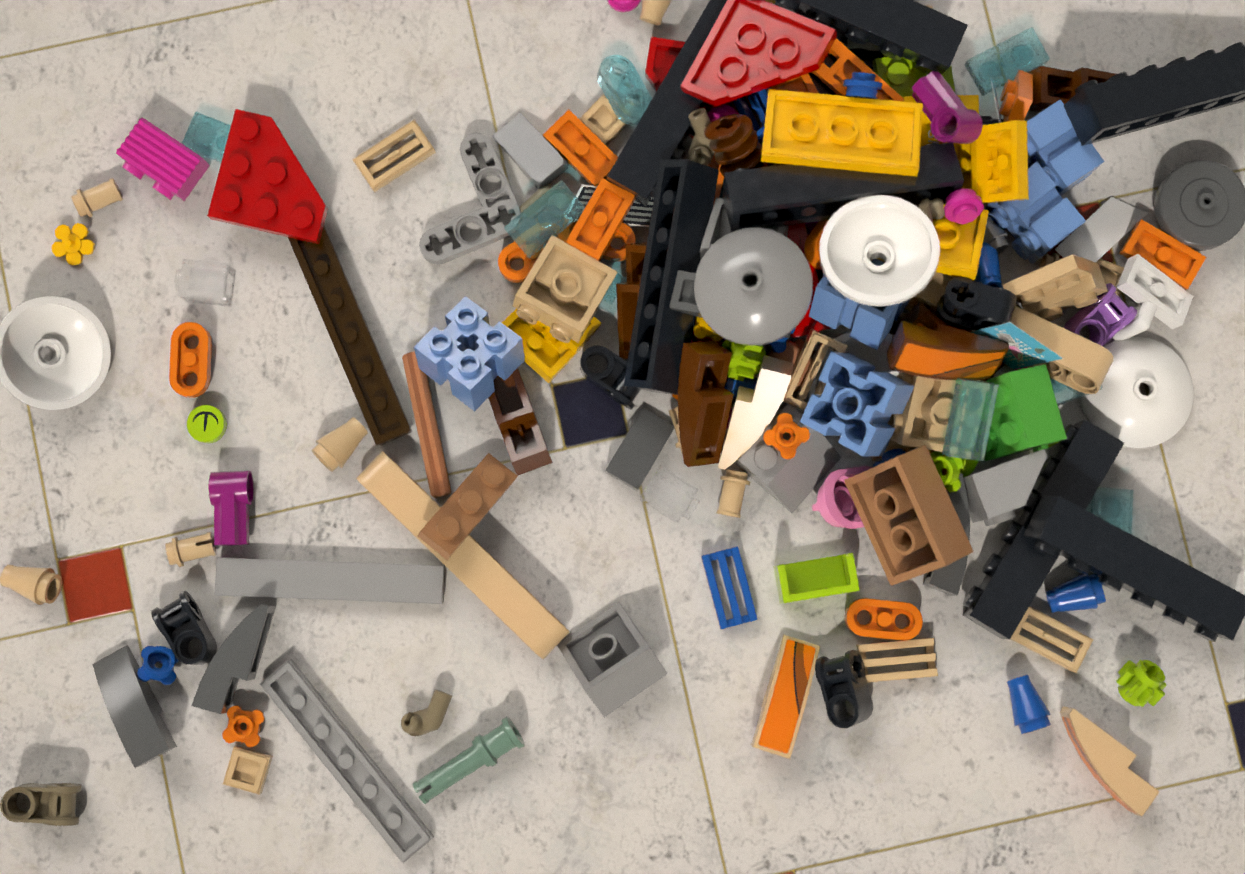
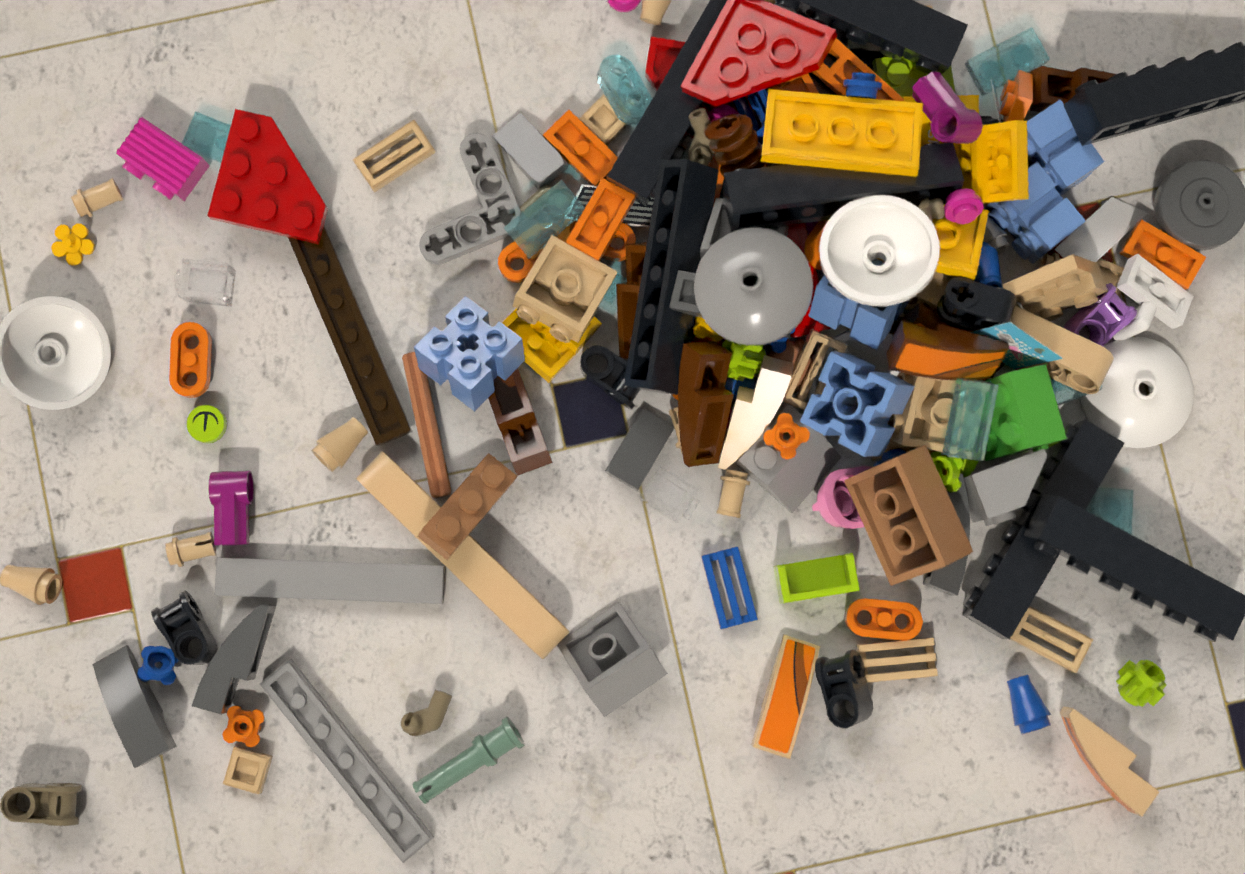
(1076, 594): blue cone -> none

